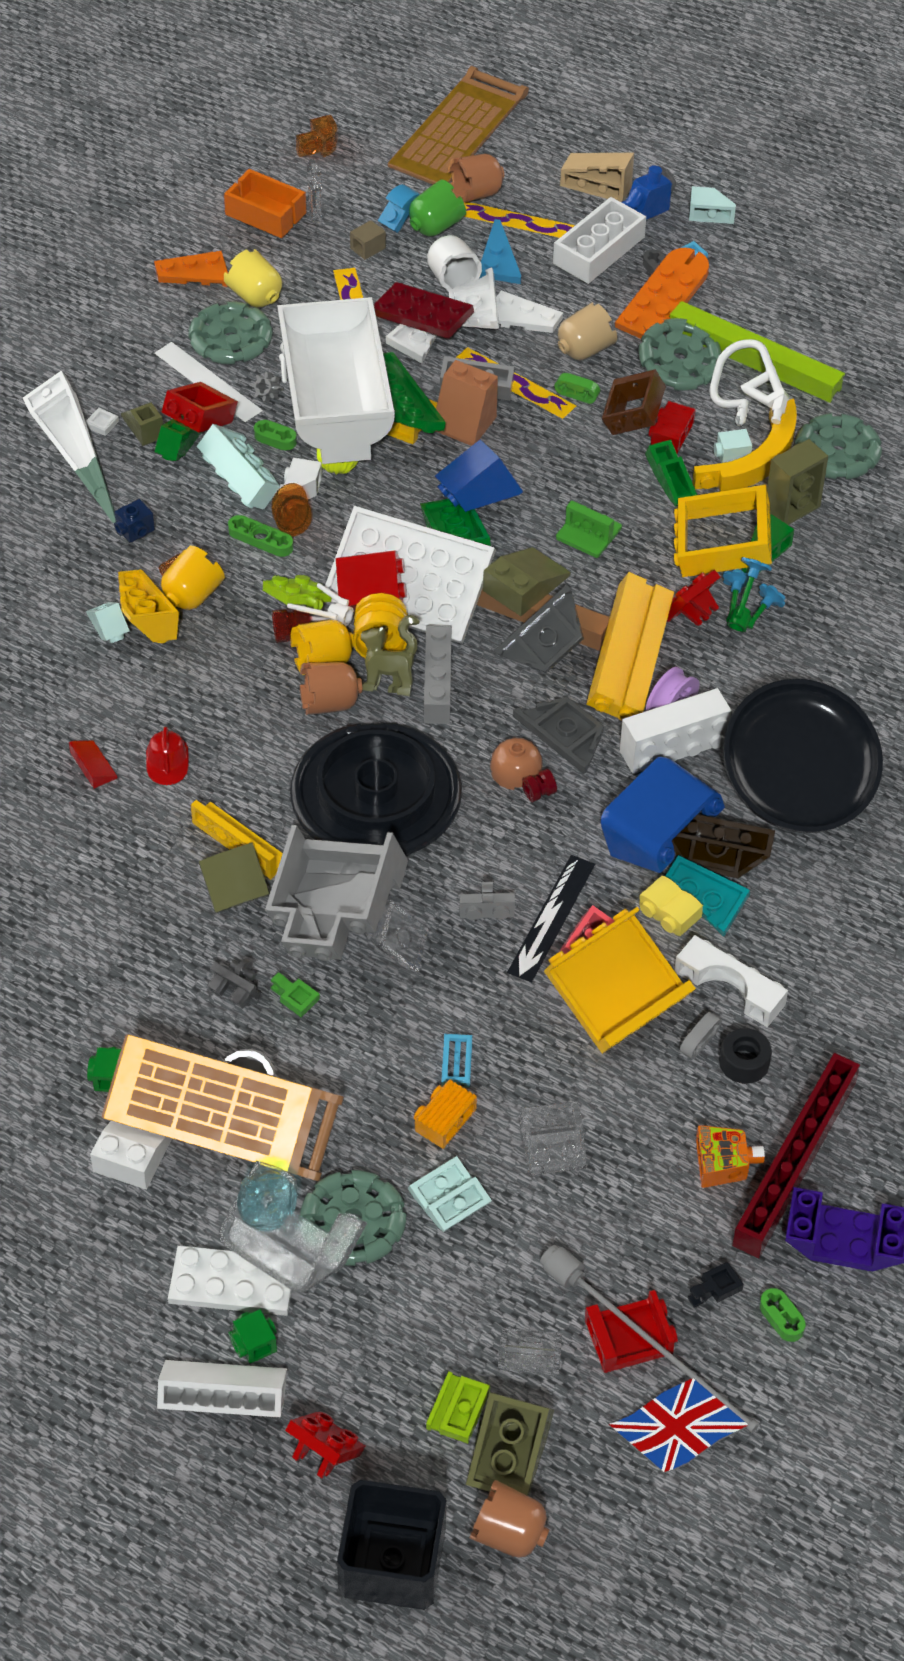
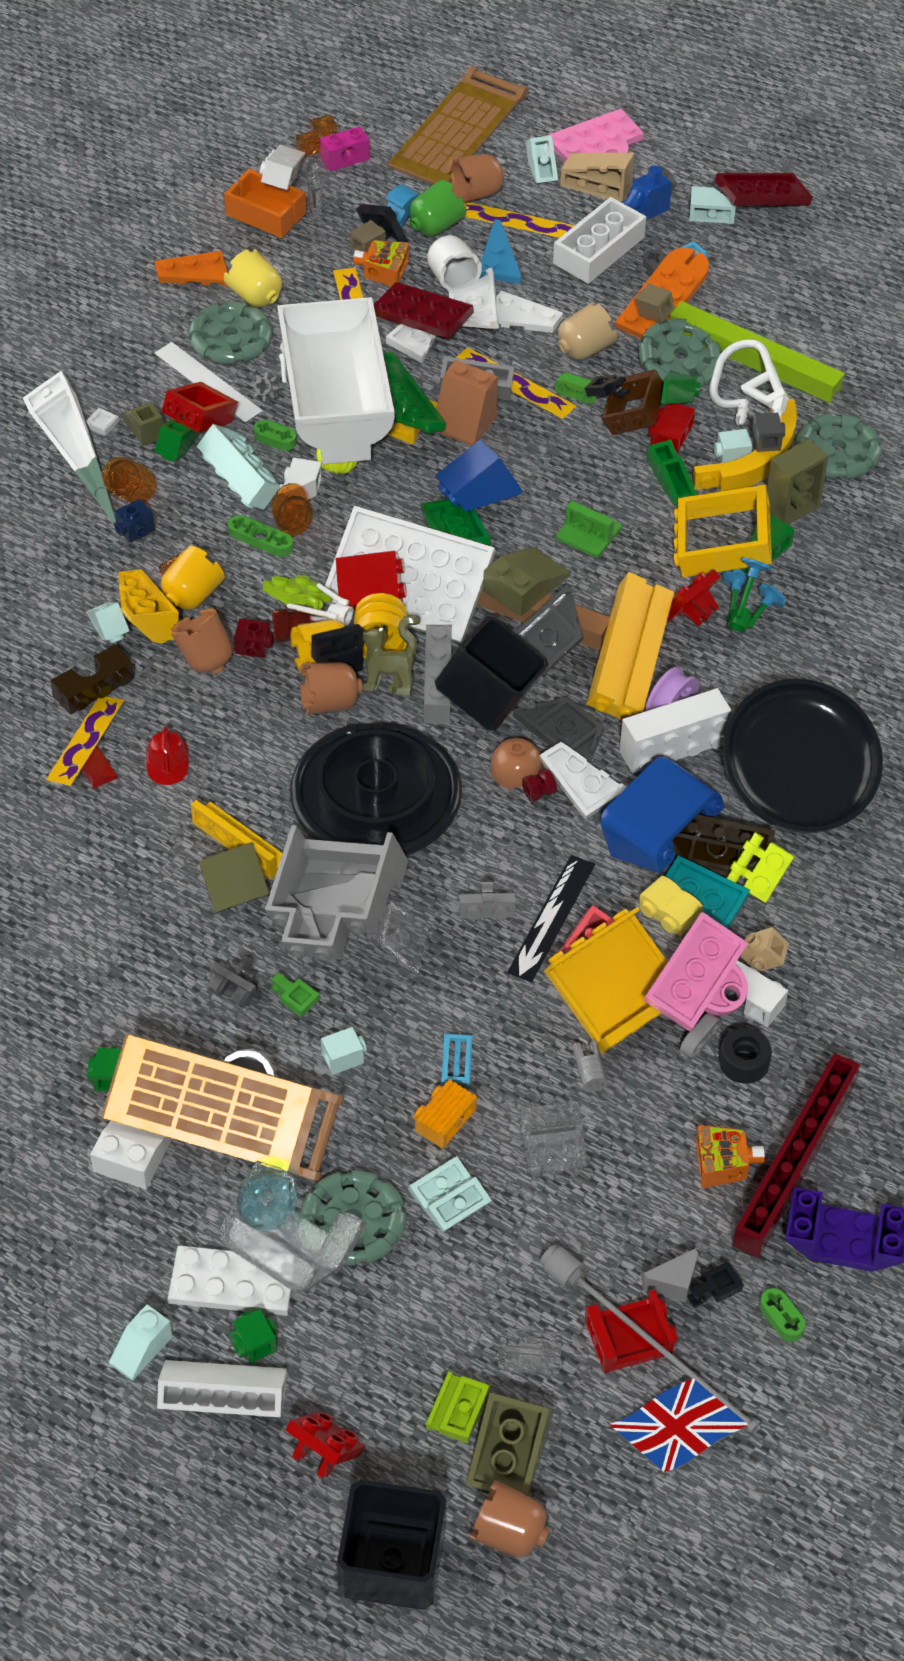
(77, 692): none -> dark brown arch
(84, 740): none -> yellow sticker
(128, 480): none -> clear orange piece
(141, 1342): none -> light aqua slope
(203, 642): none -> nougat cylinder
(253, 638): none -> dark red brick
(282, 166): none -> white brick
(339, 646): none -> black wing
(343, 1050): none -> light aqua brick
(344, 148): none -> dark pink brick
(384, 217): none -> black wing
(384, 261): none -> orange torso
(491, 673): none -> black plate
(542, 159): none -> light aqua slope
(581, 782): none -> white wing
(590, 1067): none -> light grey hinge
(599, 135): none -> bright pink plate
(605, 385): none -> black plate
(655, 303): none -> dark tan brick
(673, 1277): none -> light grey slope
(680, 388): none -> green slope
(700, 974): none -> bright pink plate
(763, 189): none -> dark red plate
(765, 949): none -> tan brick
(768, 432): none -> dark grey brick
(768, 871): none -> neon yellow plate

